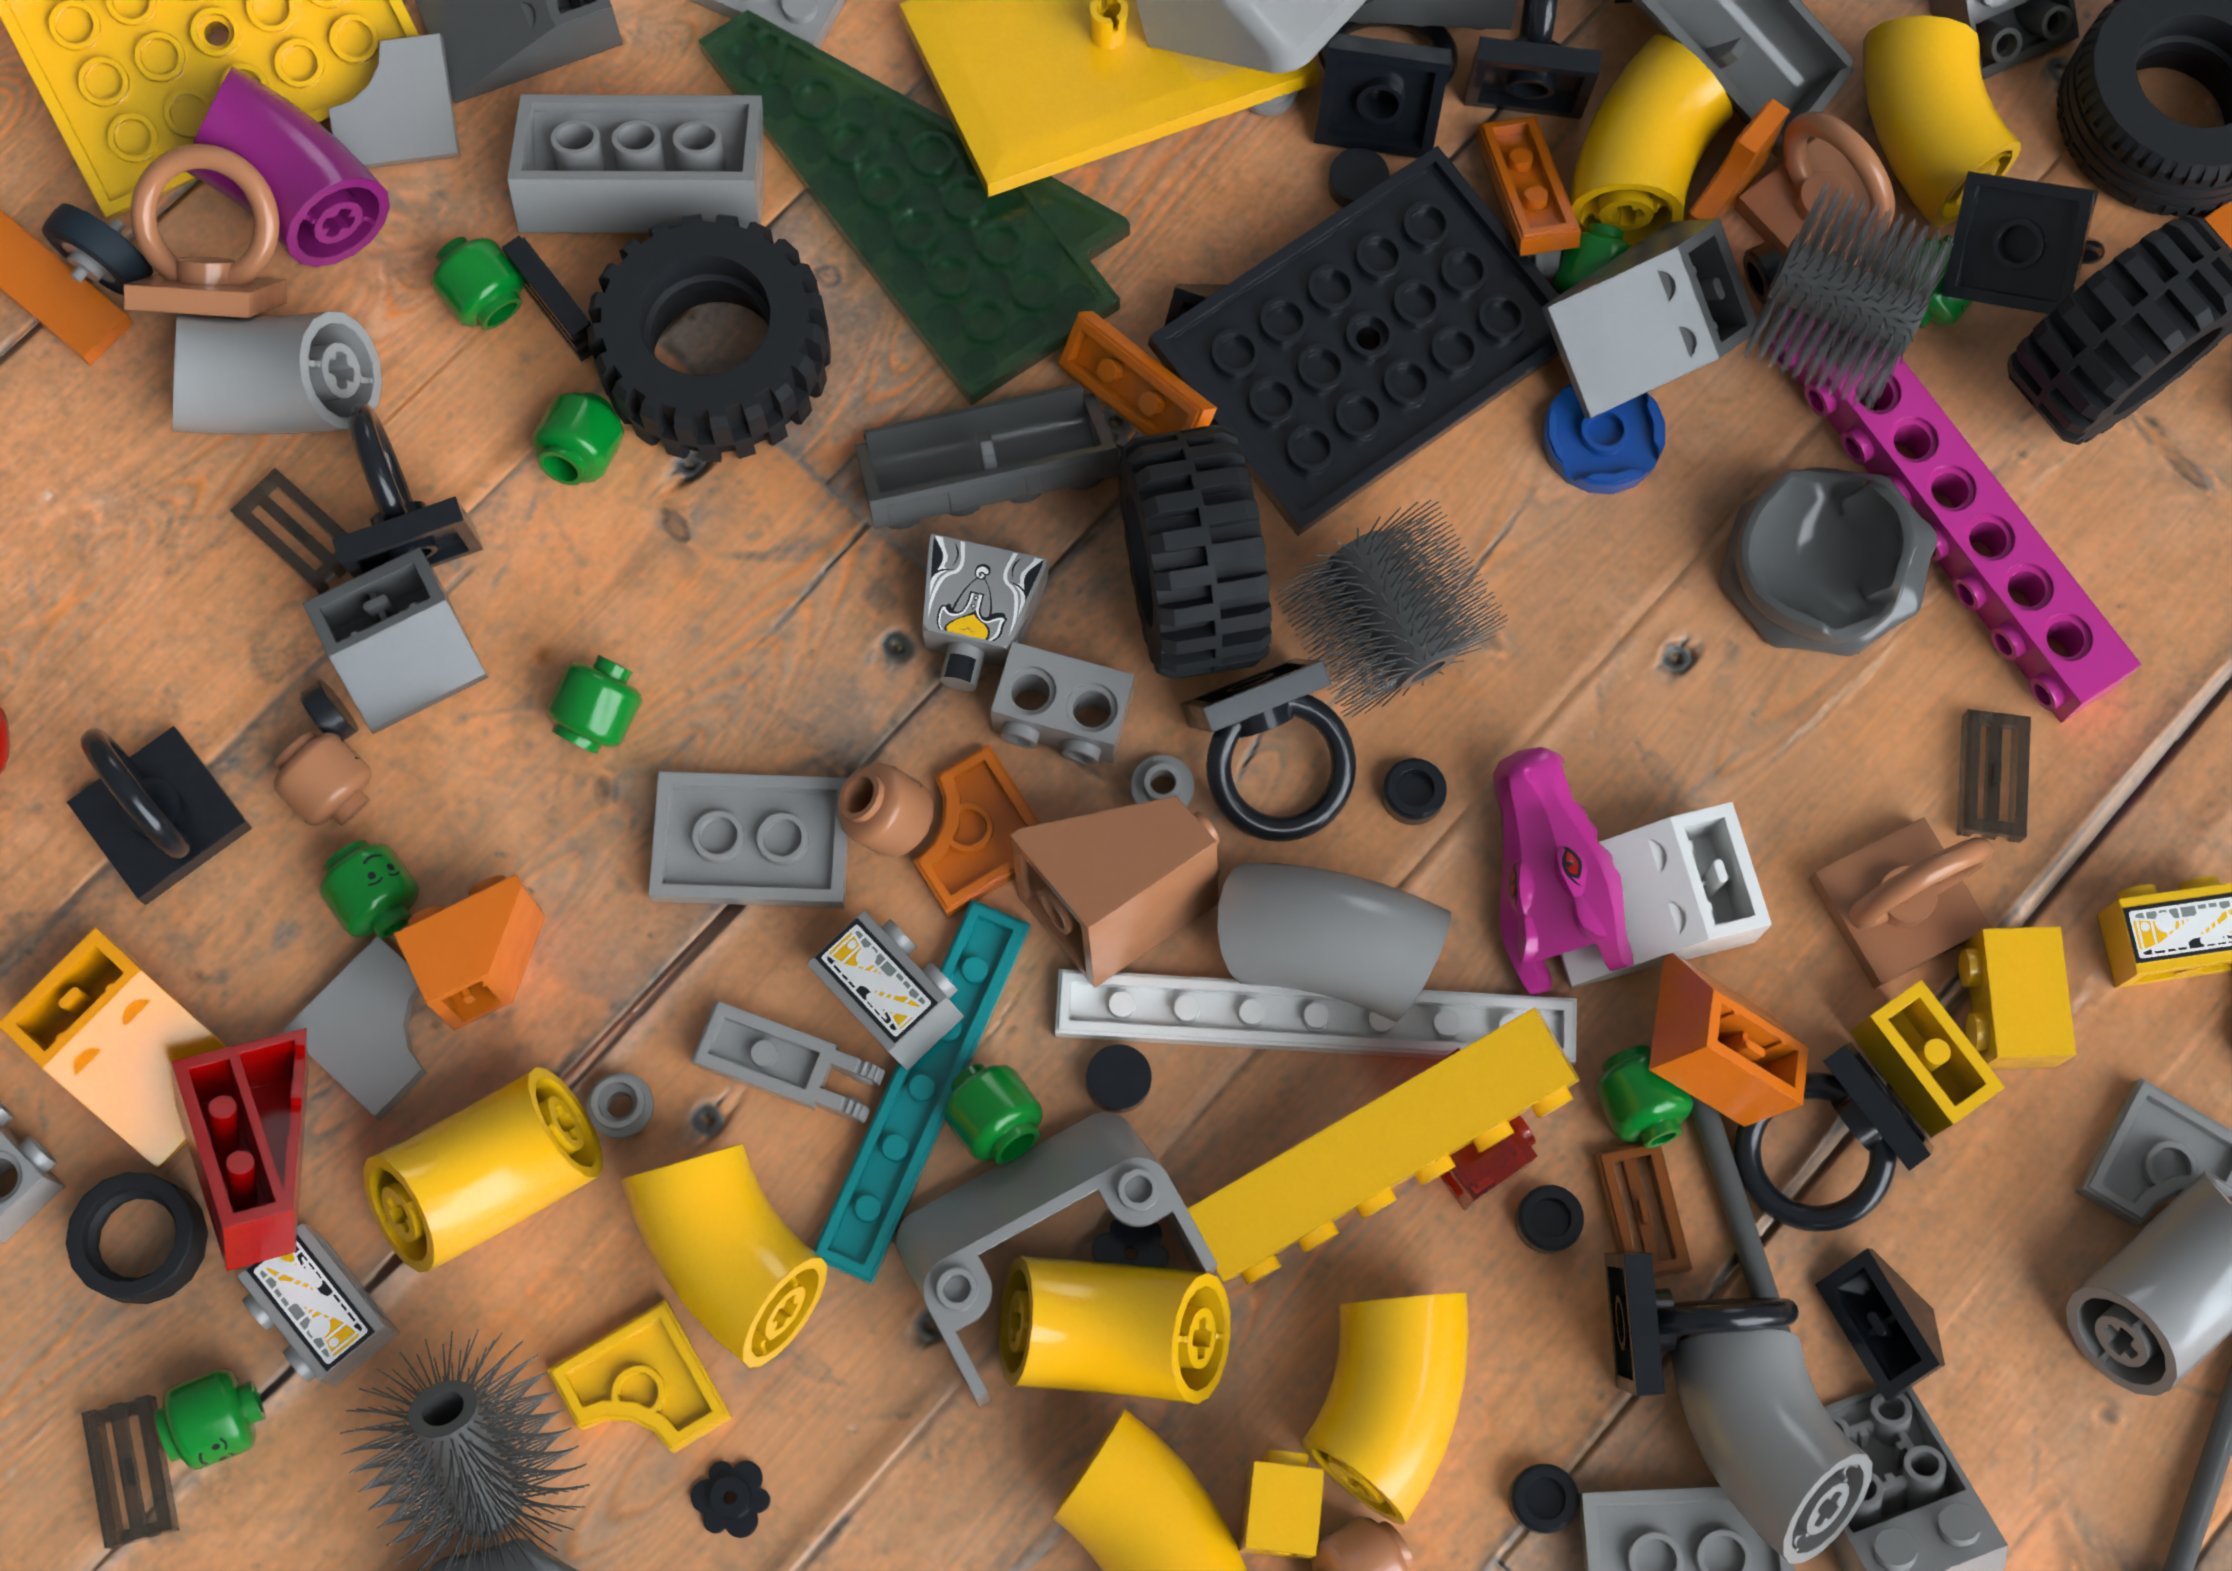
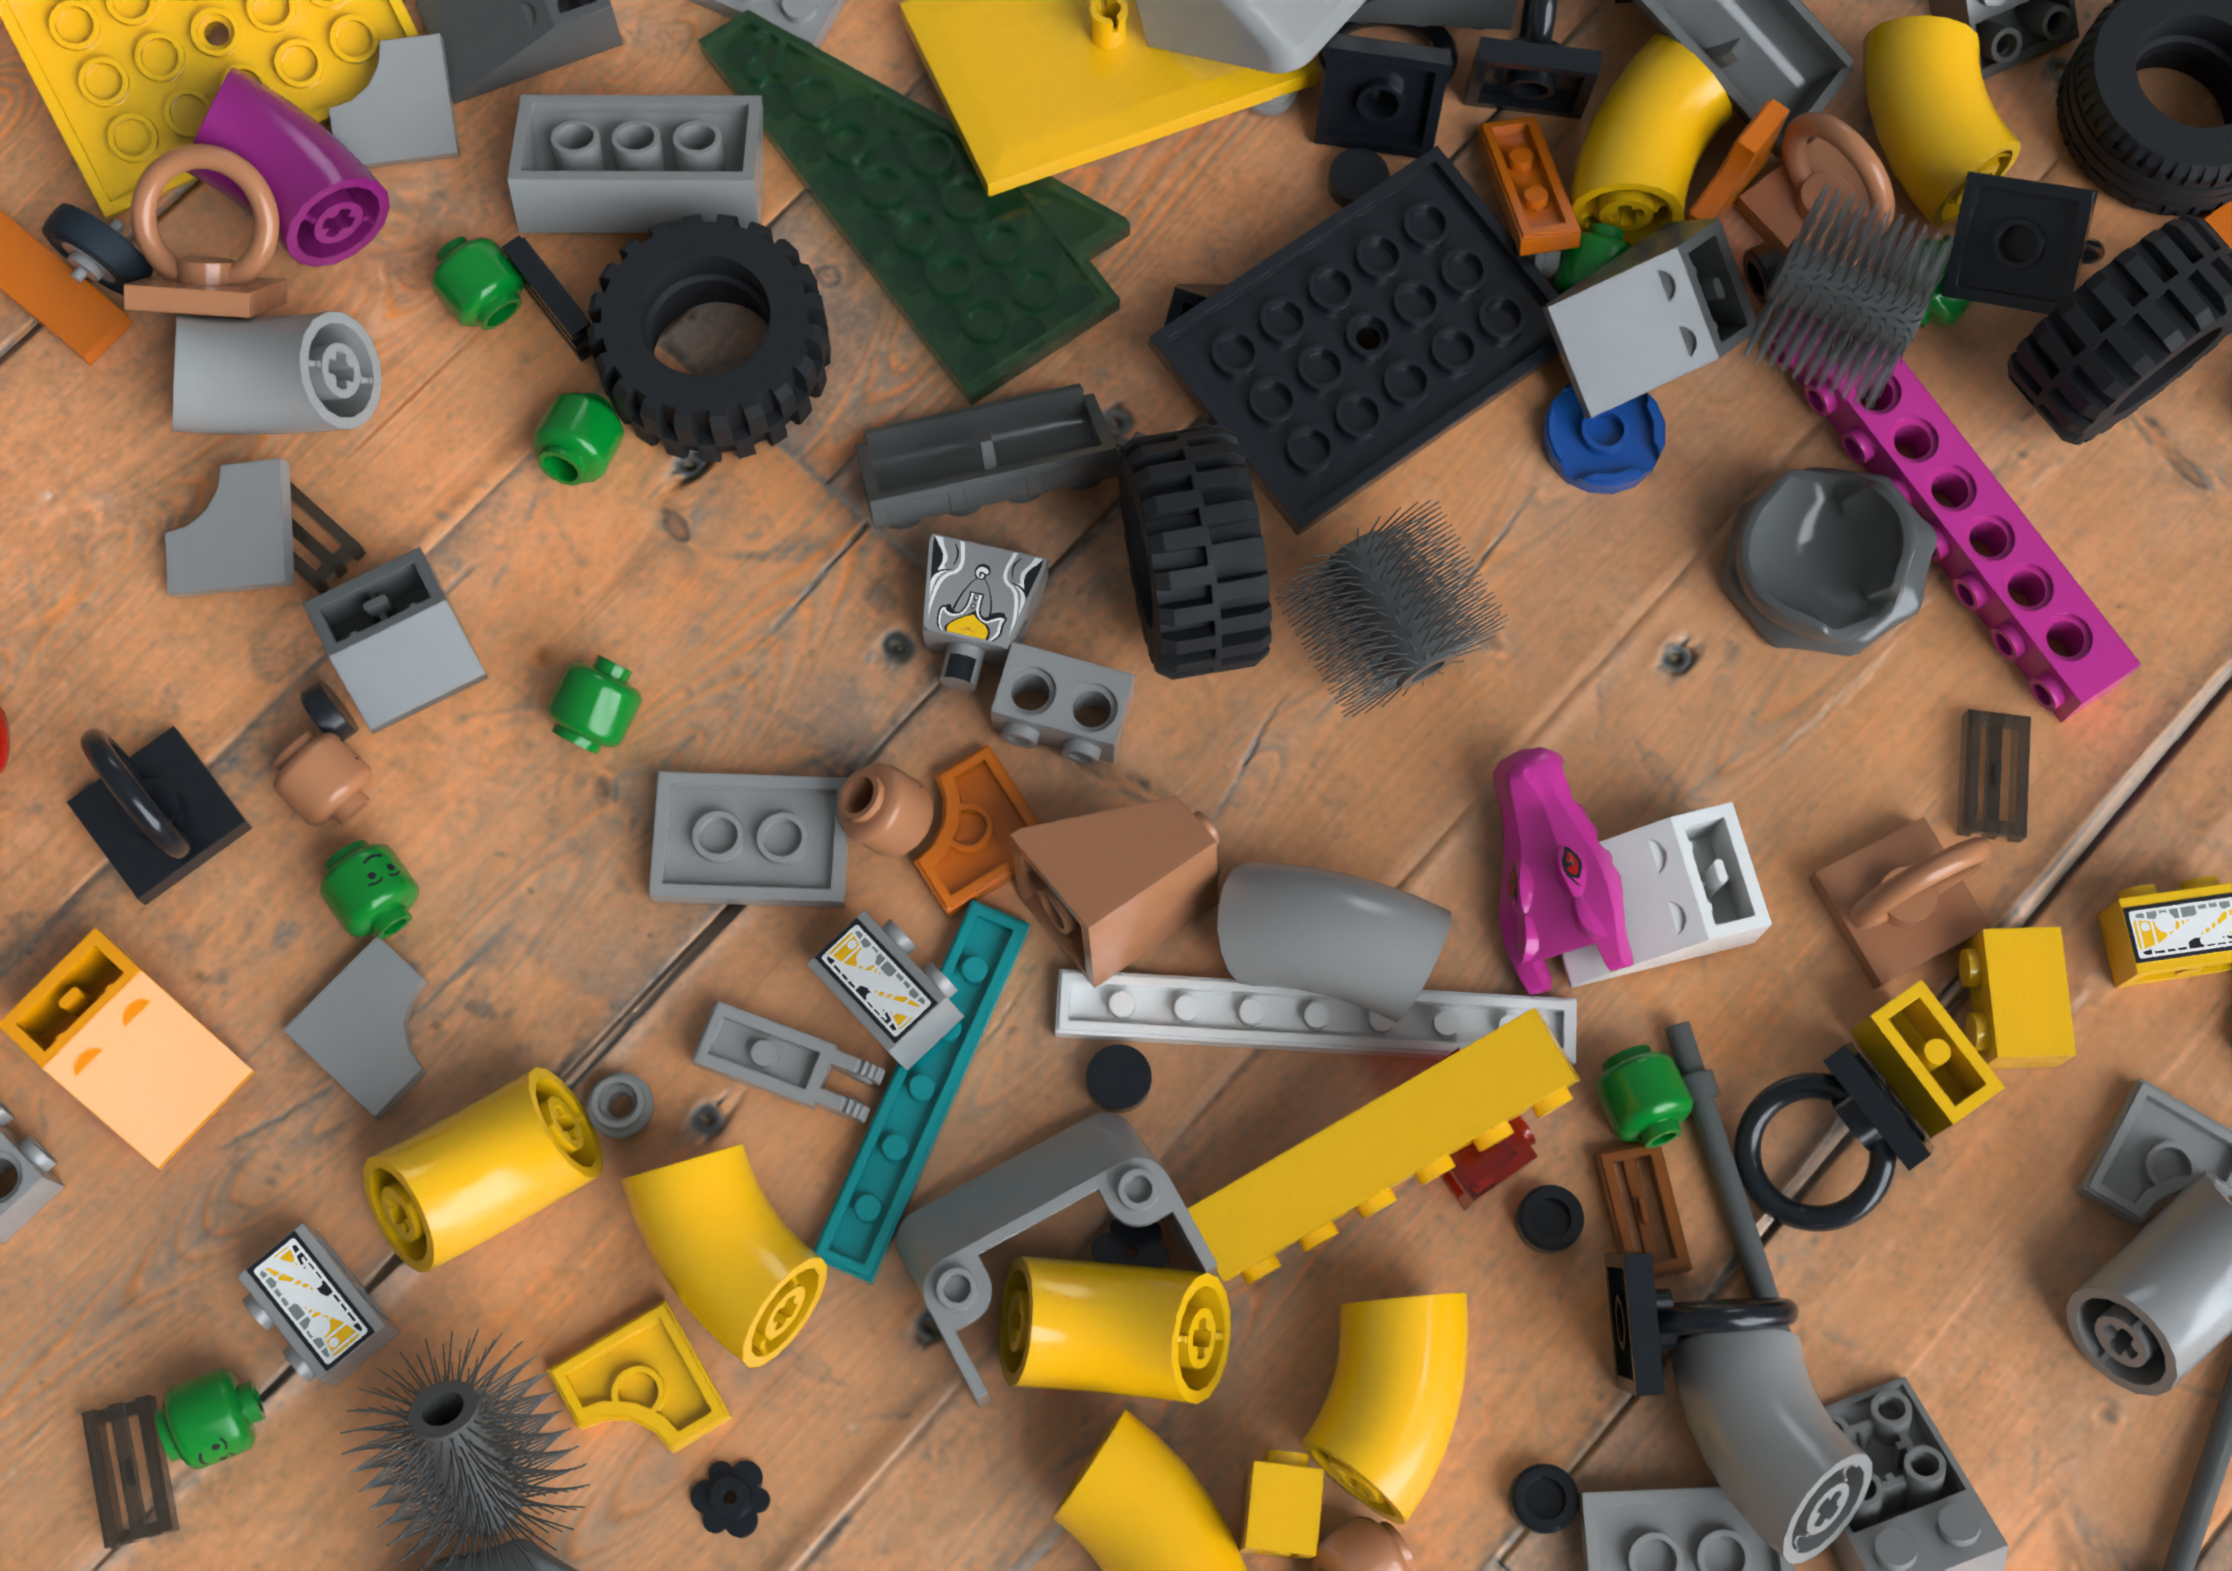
(92, 1214): black tyre -> none
(240, 537): none -> light grey tile
(247, 1140): red wedge -> none
(402, 524): black tile -> none
(474, 951): orange slope -> none
(993, 1113): green head -> none
(1131, 379): orange tile -> none
(1162, 766): light grey plate -> none
(1258, 706): black tile -> none
(1414, 791): black tile -> none
(1724, 1047): orange slope -> none
(1884, 1322): black slope -> none

